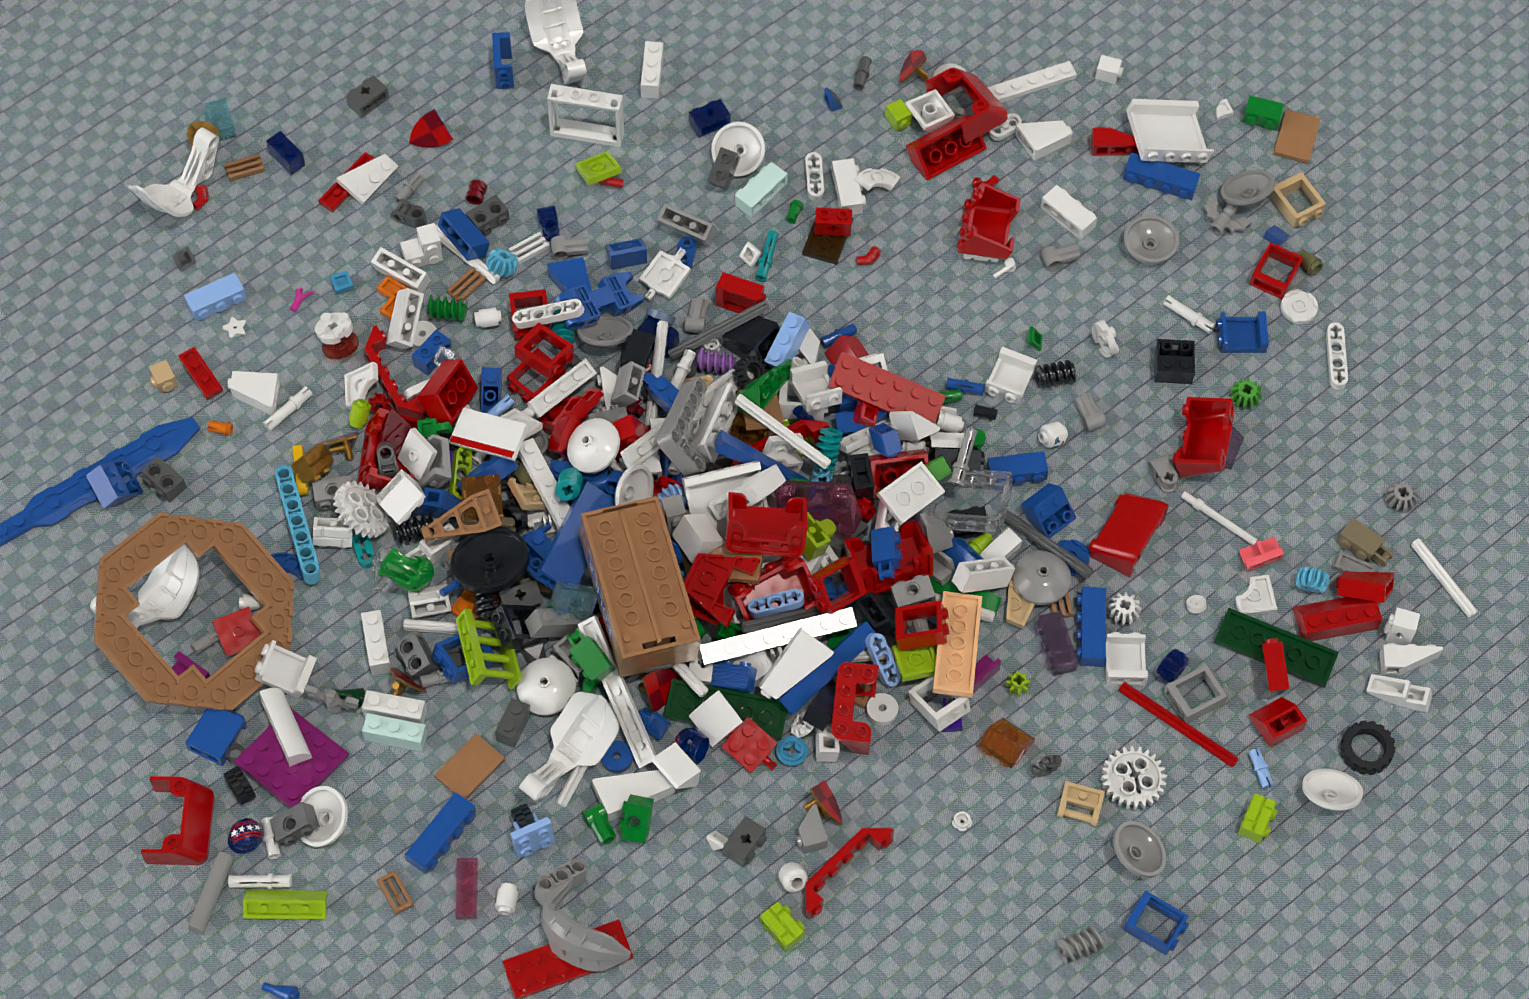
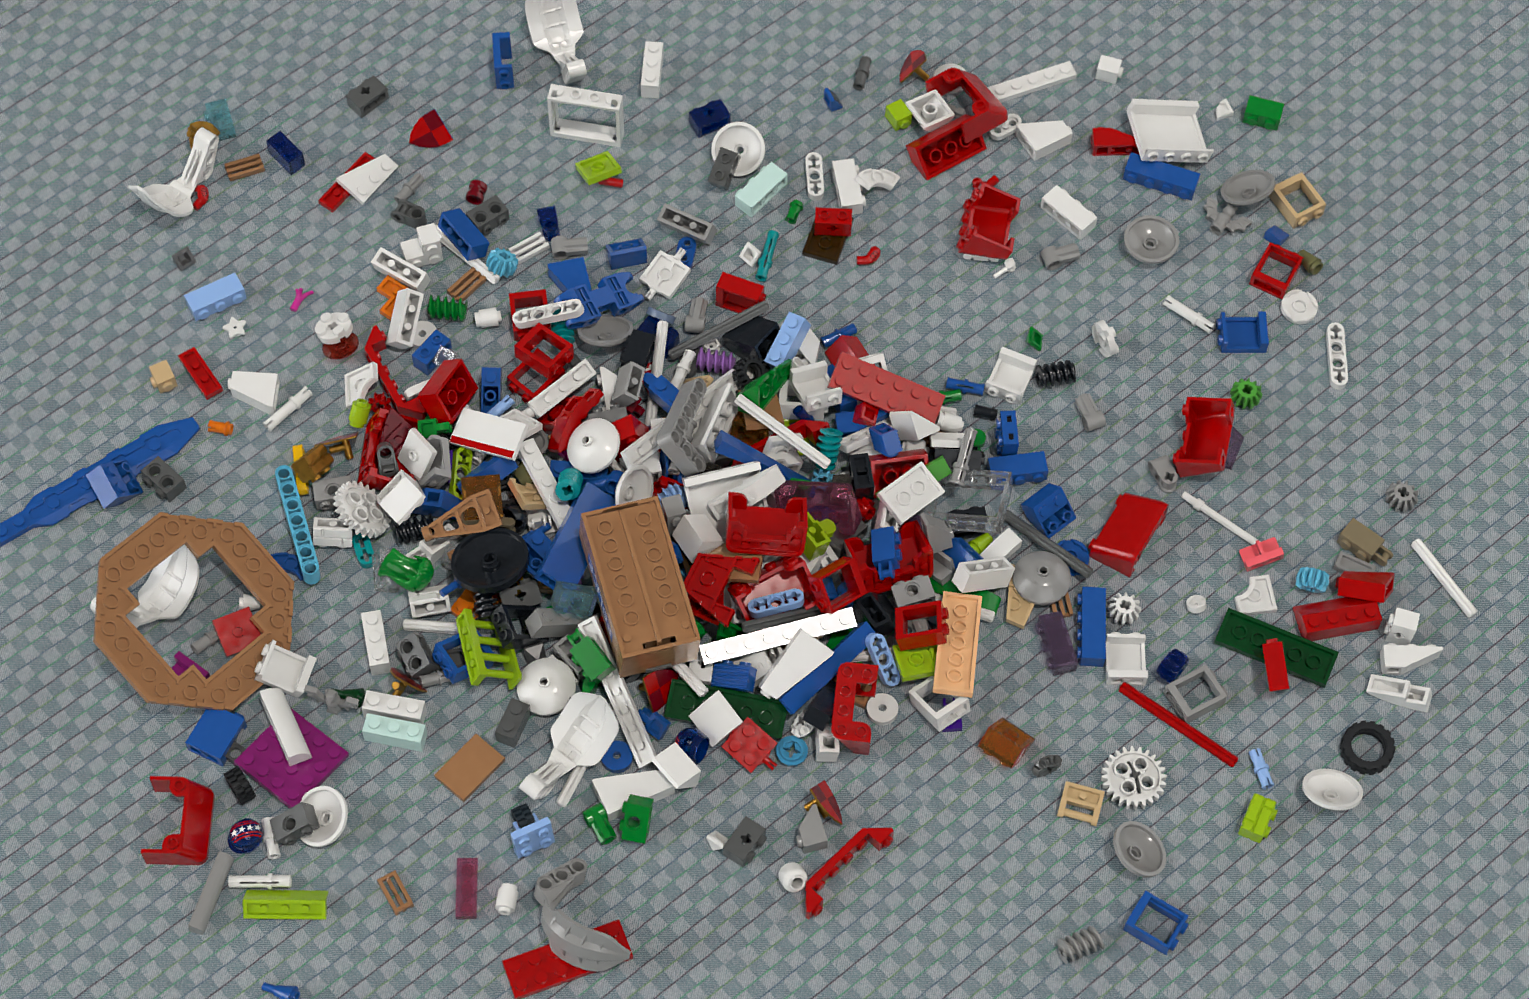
(341, 282): dark azure plate -> none
(440, 833): blue brick -> none
(782, 926): lime brick -> none
(962, 816): white plate -> none
(984, 670): magenta panel -> none
(1006, 433): none -> blue piece
(1021, 679): lime gear -> none
(1053, 434): white head -> none
(1174, 361): black slope -> none
(1278, 721): red slope -> none
(1297, 136): medium nougat tile -> none

